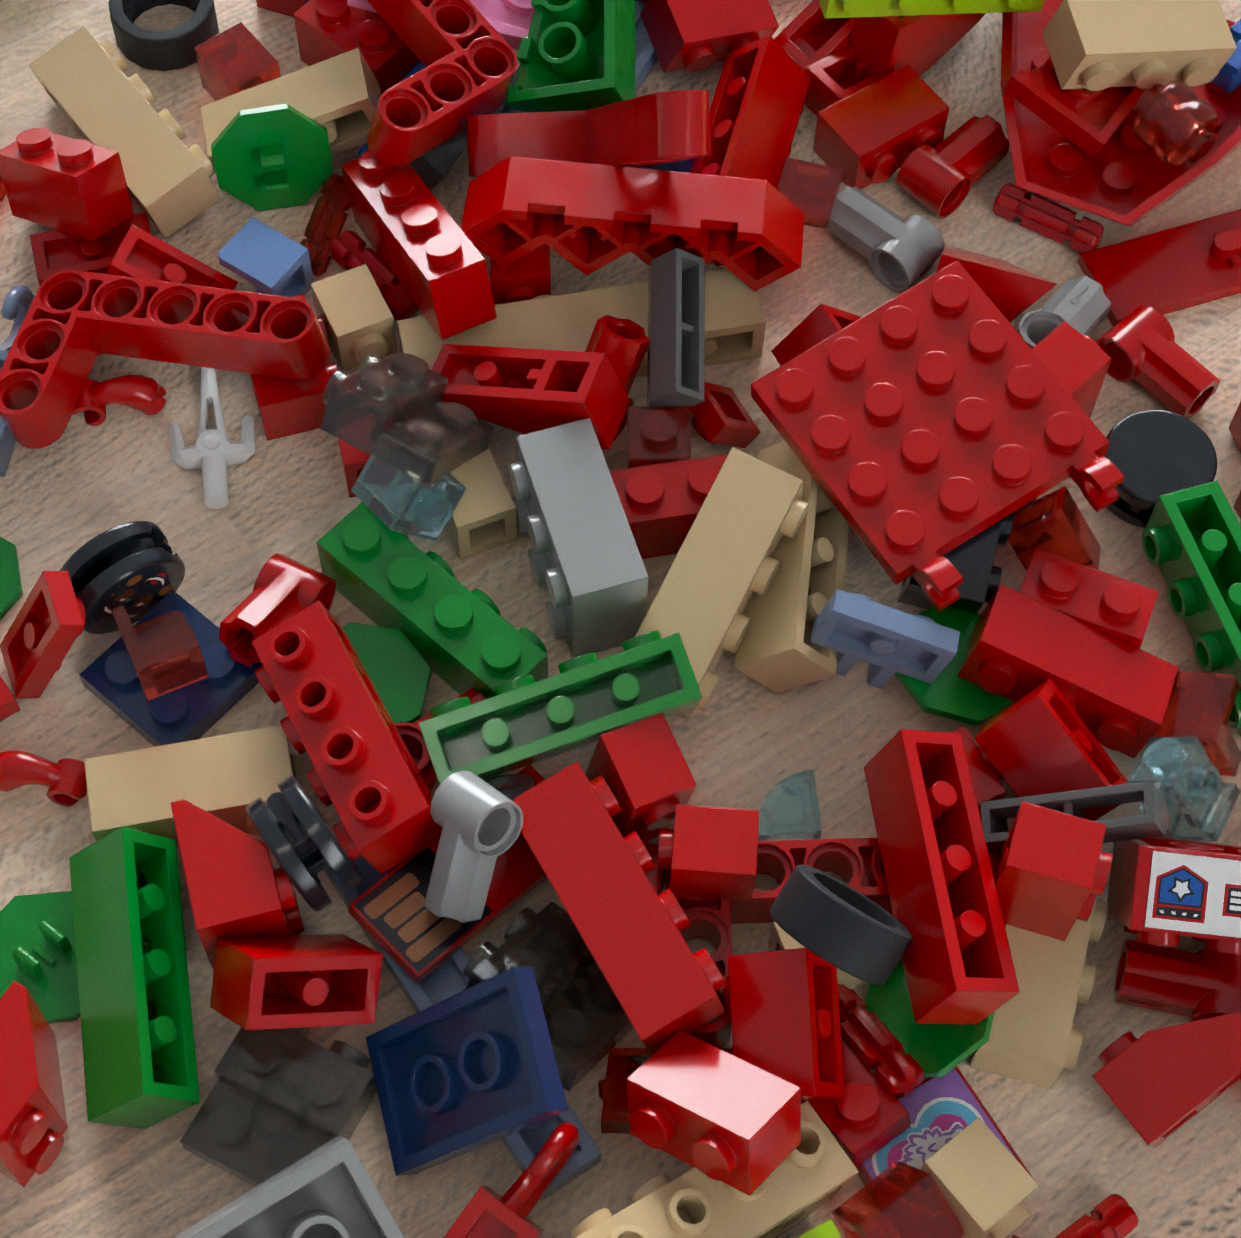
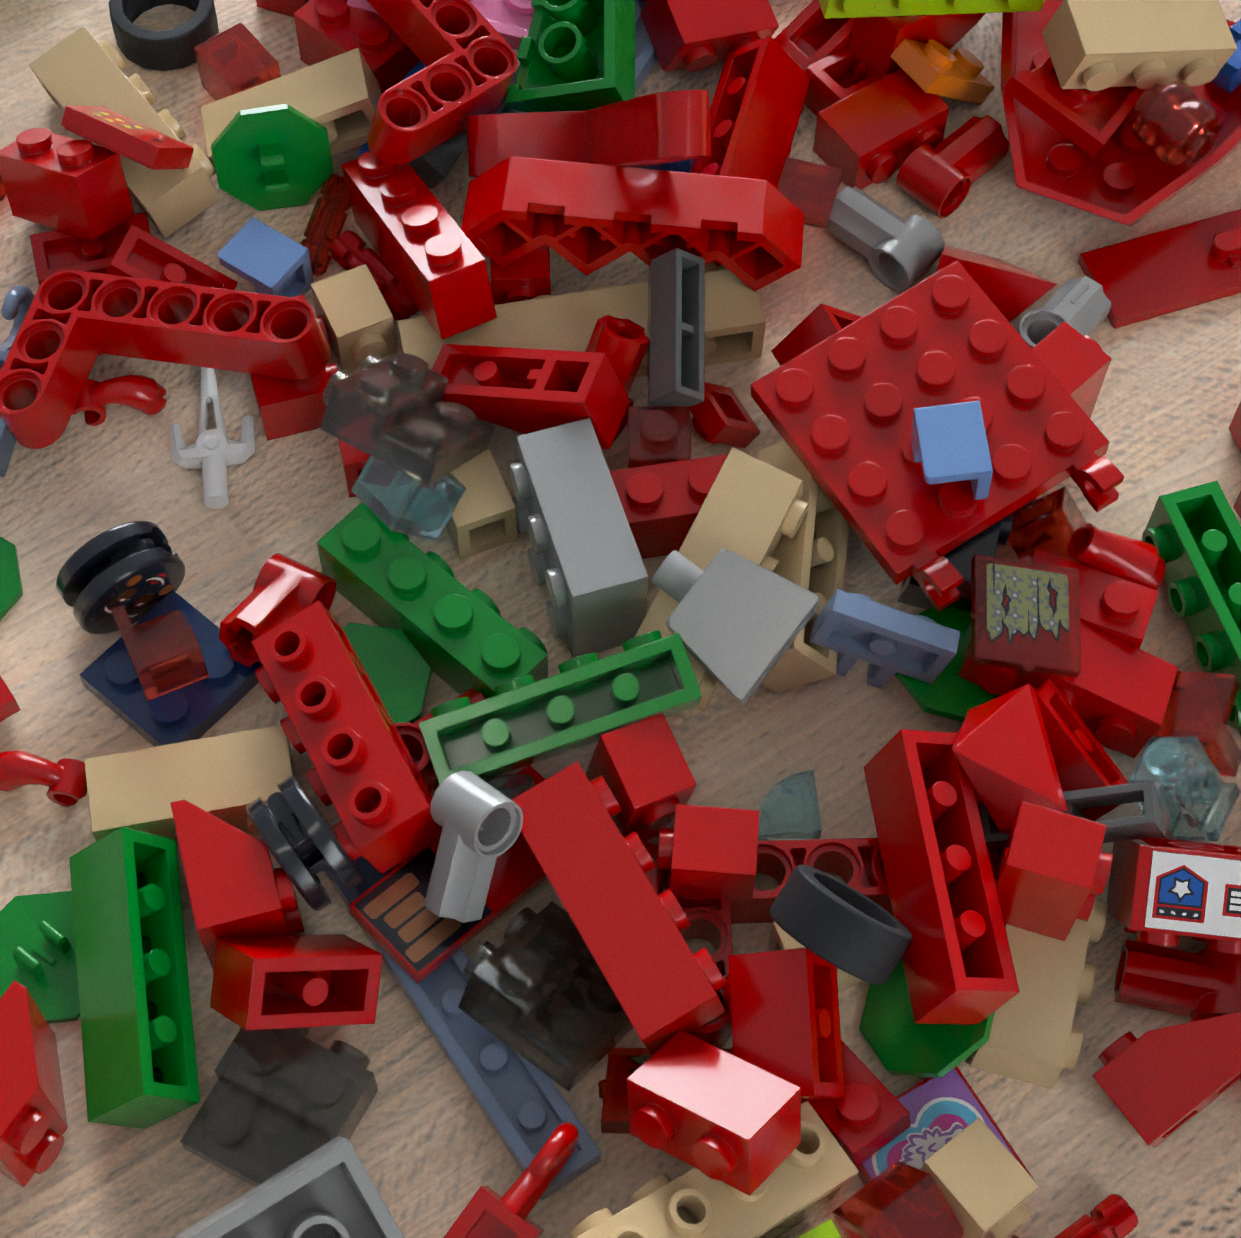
(42, 634): red plate -> none
(127, 137): none -> red tile
(466, 1072): dark blue plate -> none
(734, 617): none -> light grey torso
(877, 1045): red axle -> none
(943, 70): none -> orange plate
(953, 445): none -> medium blue panel
(1009, 756): none -> red slope
(1025, 616): none -> piece
(1048, 218): red axle -> none
(1118, 555): none -> red cone
(1146, 351): red piece -> none
(1157, 457): black head -> none

